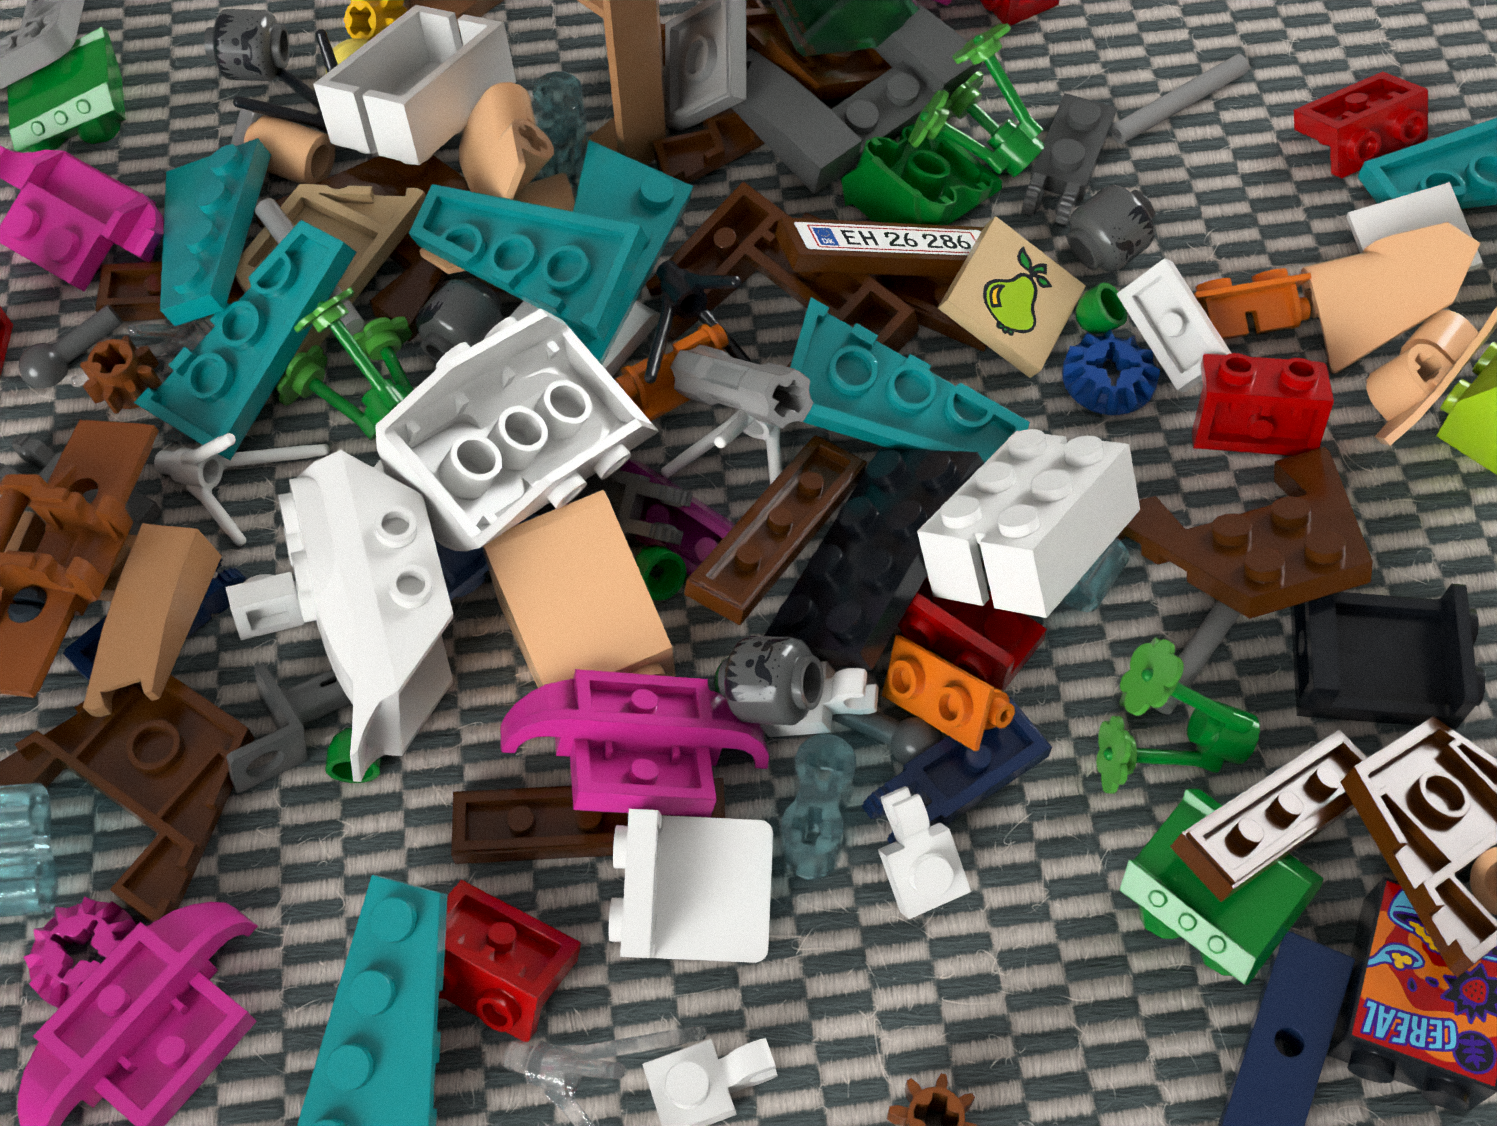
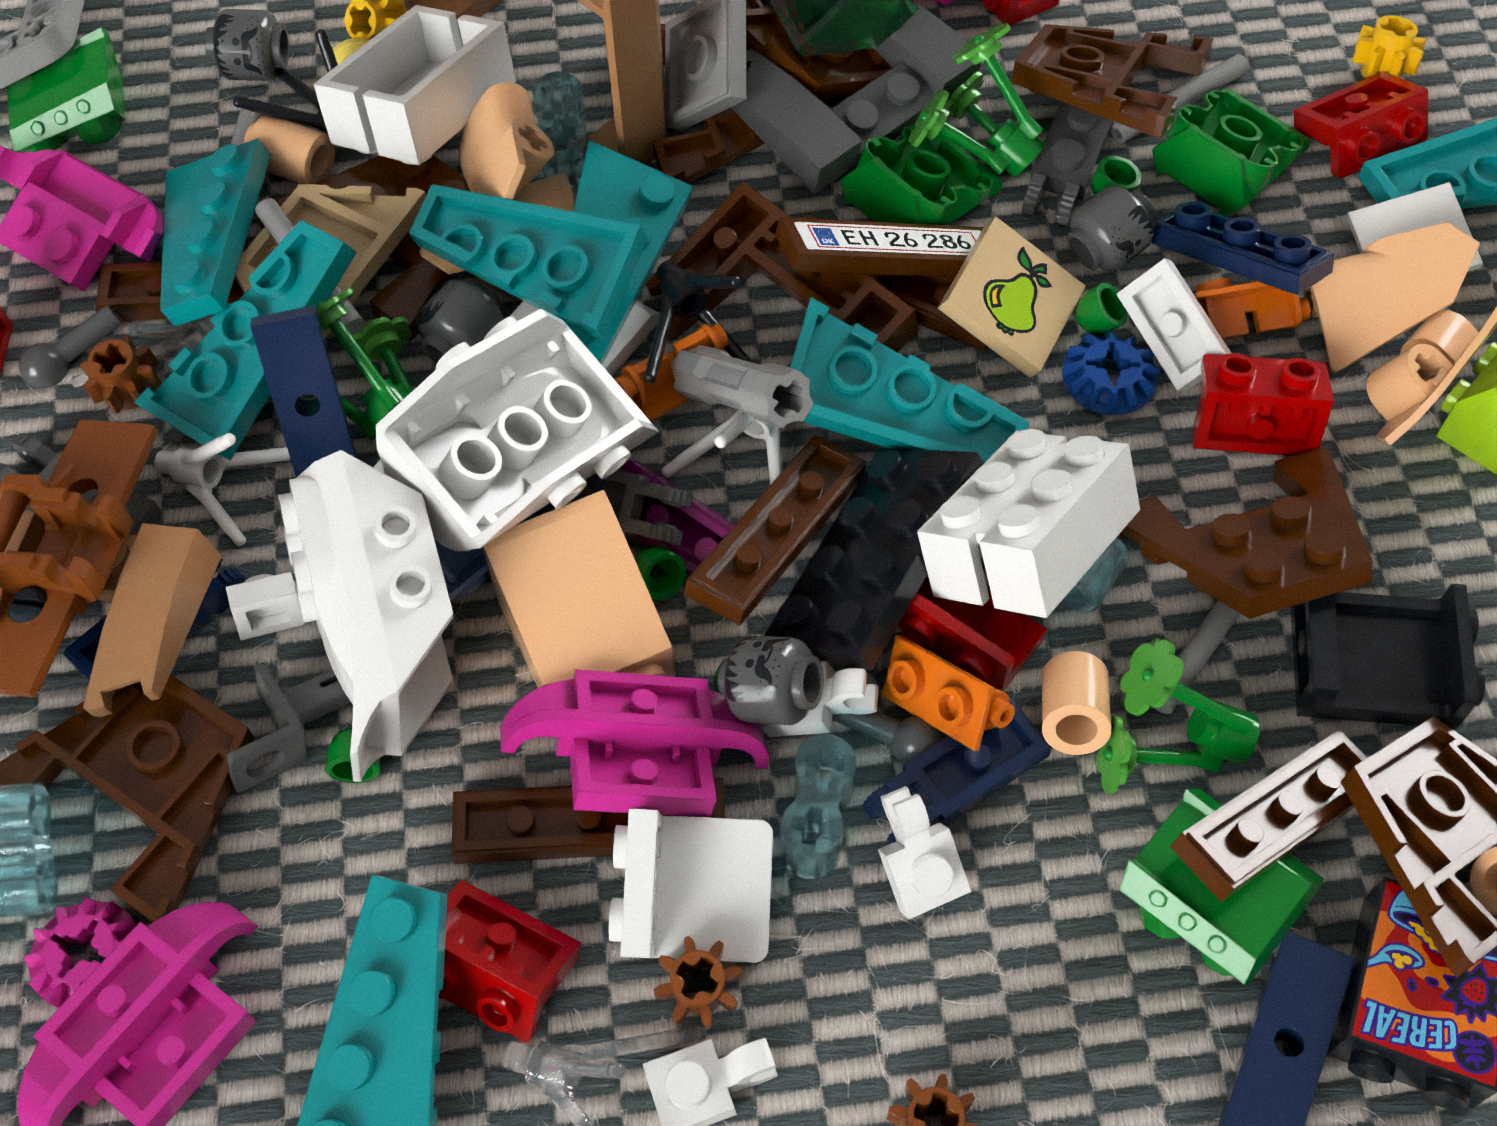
(296, 365): none -> dark blue tile
(693, 962): none -> dark orange gear
(1076, 703): none -> light nougat brick
(1095, 72): none -> reddish brown wing
(1116, 171): none -> green hinge
(1227, 149): none -> green slope
(1243, 247): none -> dark blue tile
(1389, 47): none -> yellow gear

